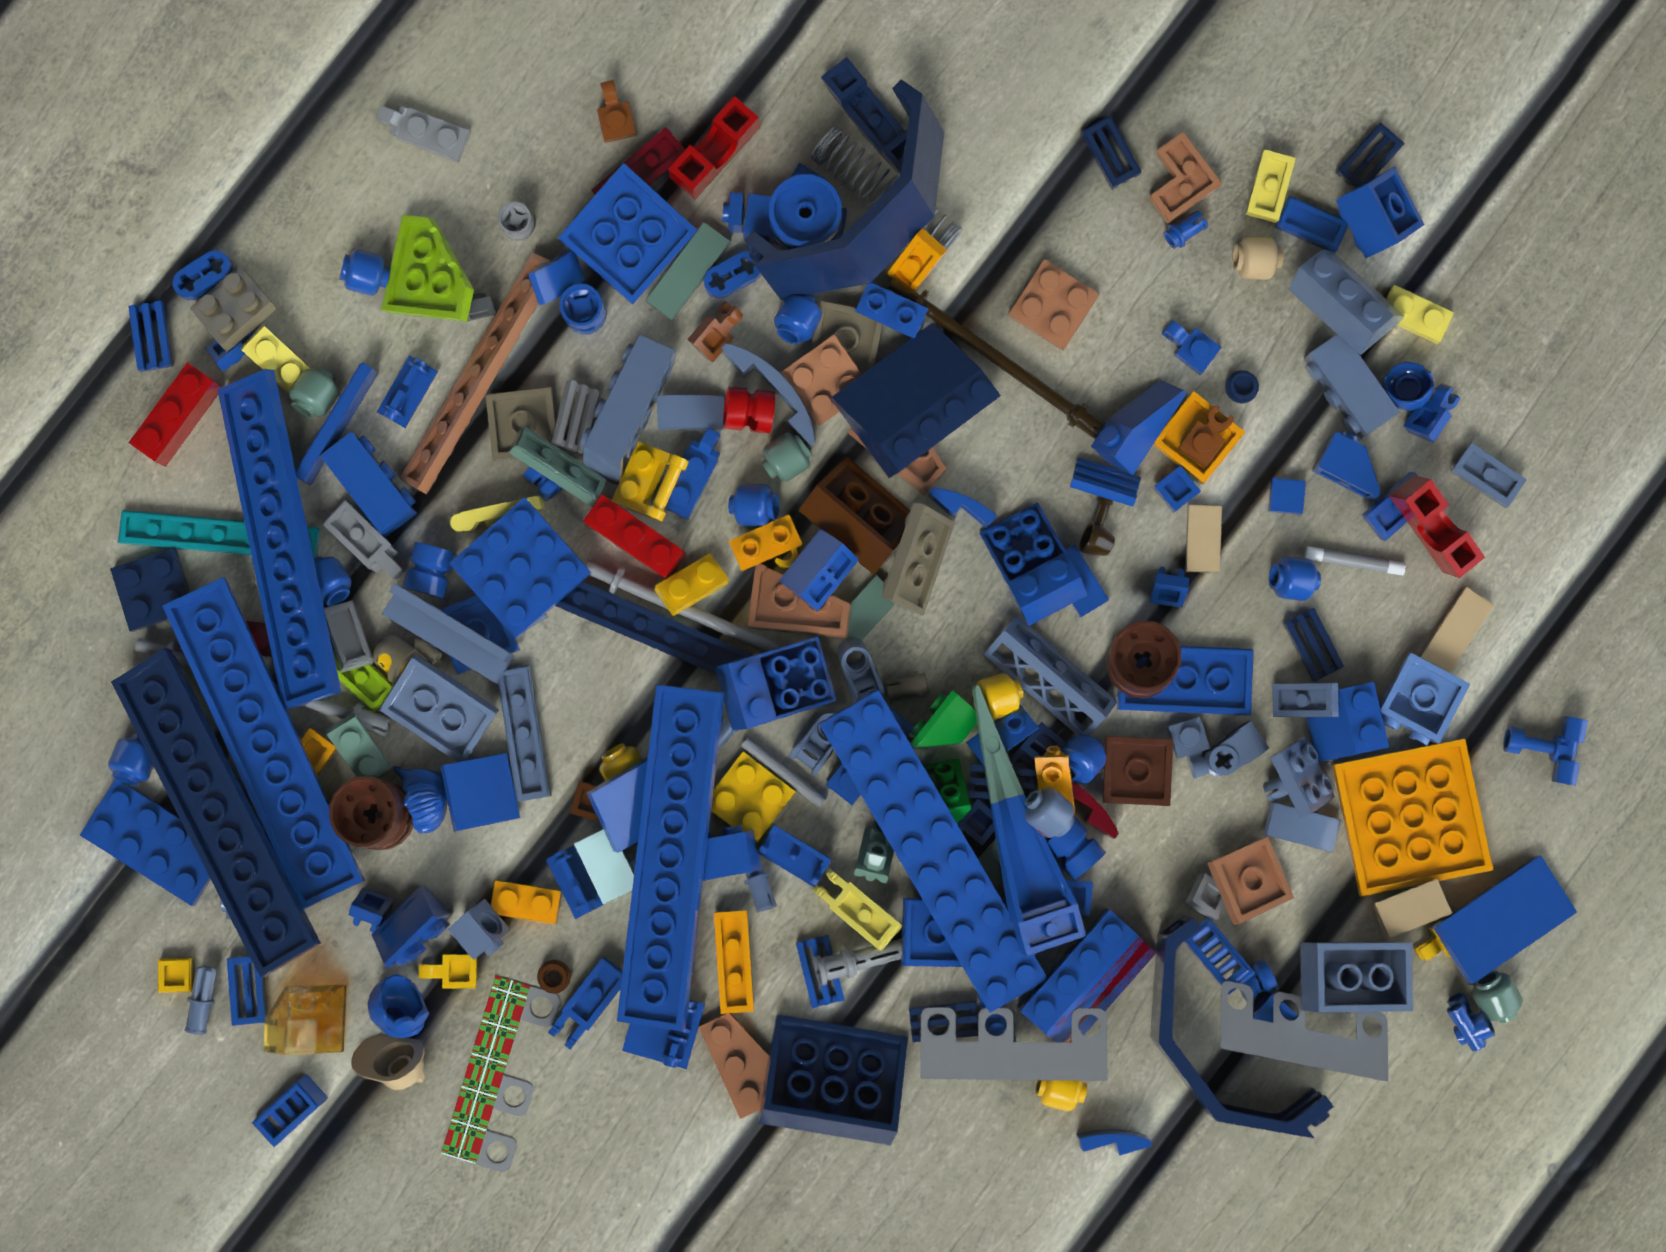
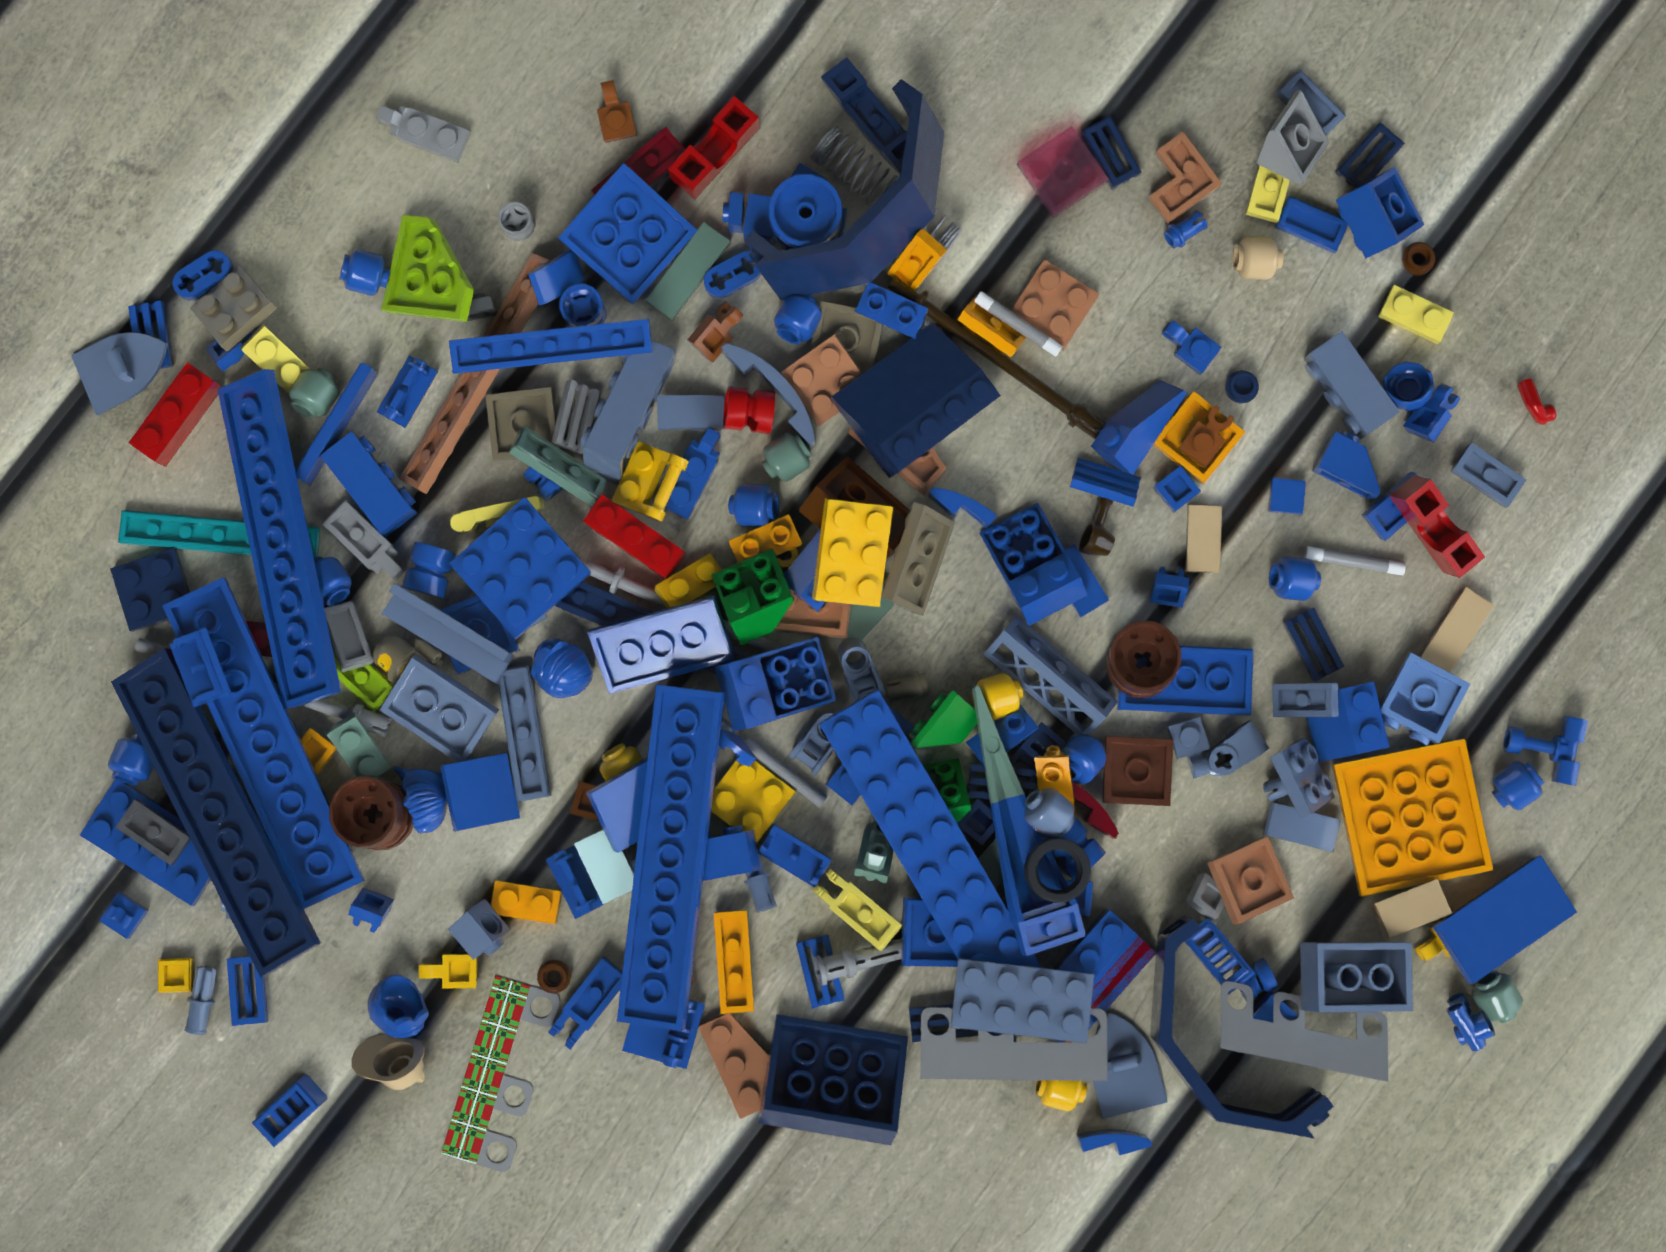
(119, 368): none -> sand blue shield
(123, 915): none -> blue tile
(154, 832): none -> flat silver plate
(199, 667): none -> blue hinge
(307, 1020): clear yellow slope -> none
(412, 924): blue slope -> none
(550, 346): none -> blue plate
(561, 668): none -> blue hair
(661, 644): none -> tile
(738, 746): none -> blue tile
(754, 595): none -> green slope
(852, 552): none -> yellow plate
(991, 329): none -> light orange plate
(1018, 324): none -> light grey bar
(1022, 1000): none -> sand blue plate
(1062, 171): none -> clear pink plate
(1081, 879): none -> black tyre
(1131, 1071): none -> sand blue shield
(1294, 141): none -> light grey slope
(1324, 109): none -> sand blue tile
(1344, 300): sand blue slope -> none
(1425, 252): none -> reddish brown plate
(1517, 785): none -> blue head
(1533, 403): none -> red arm

